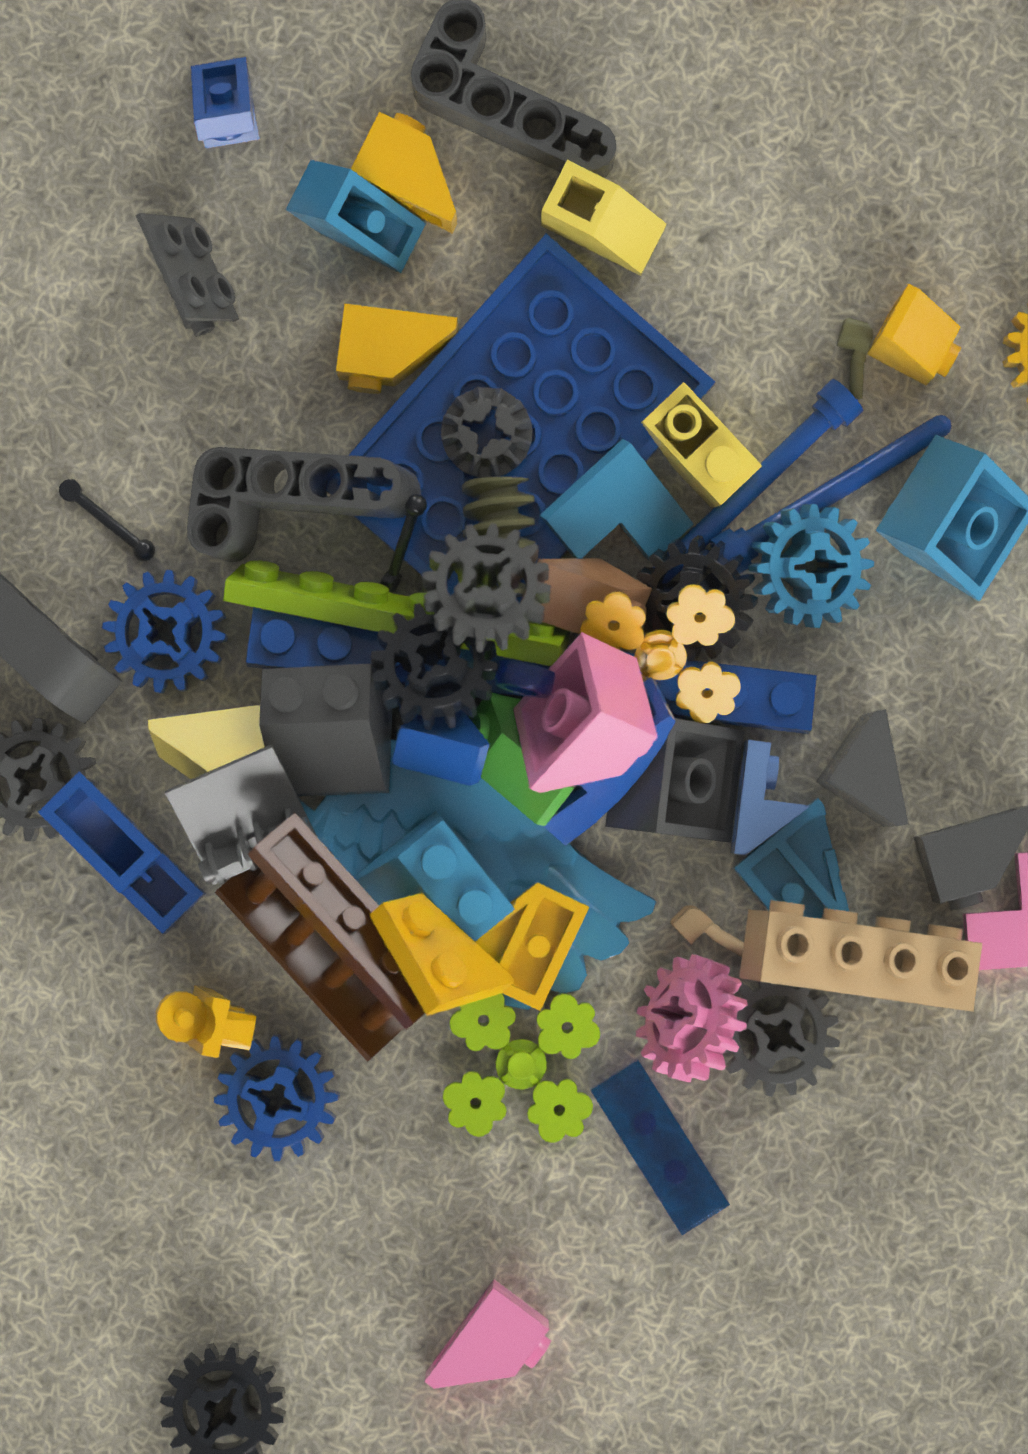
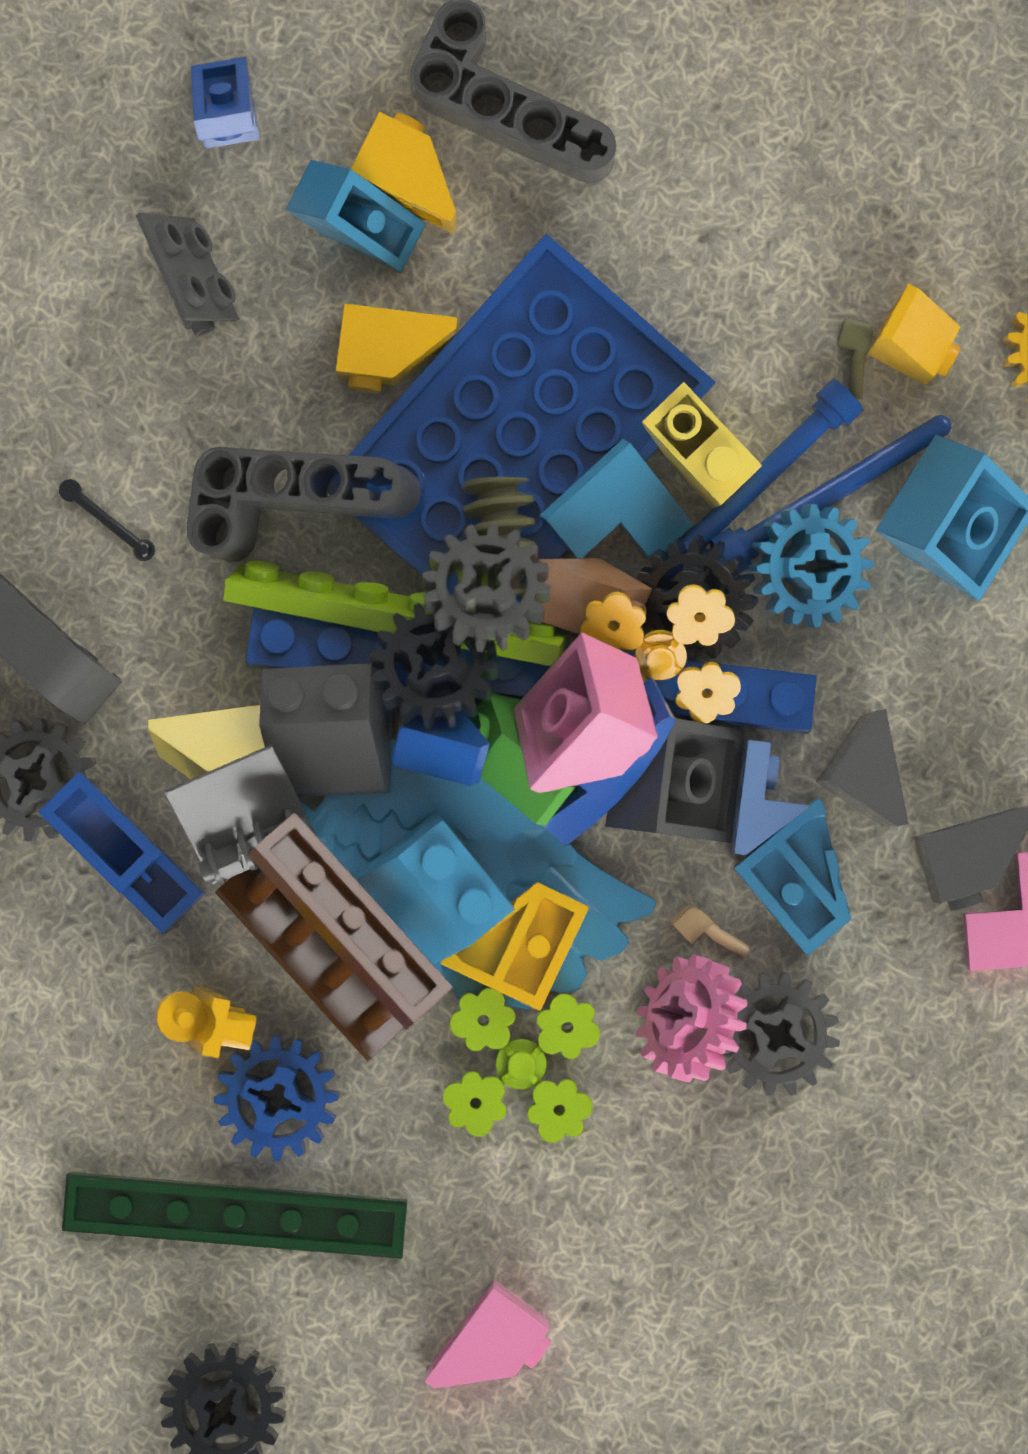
(143, 647): blue gear -> none
(234, 1215): none -> dark green tile
(414, 507): black hinge -> none
(437, 955): yellow wing -> none
(499, 455): dark grey gear -> none
(525, 679): clear blue tile -> none
(601, 218): light yellow slope -> none
(659, 1147): clear blue tile -> none
(860, 959): tan brick -> none

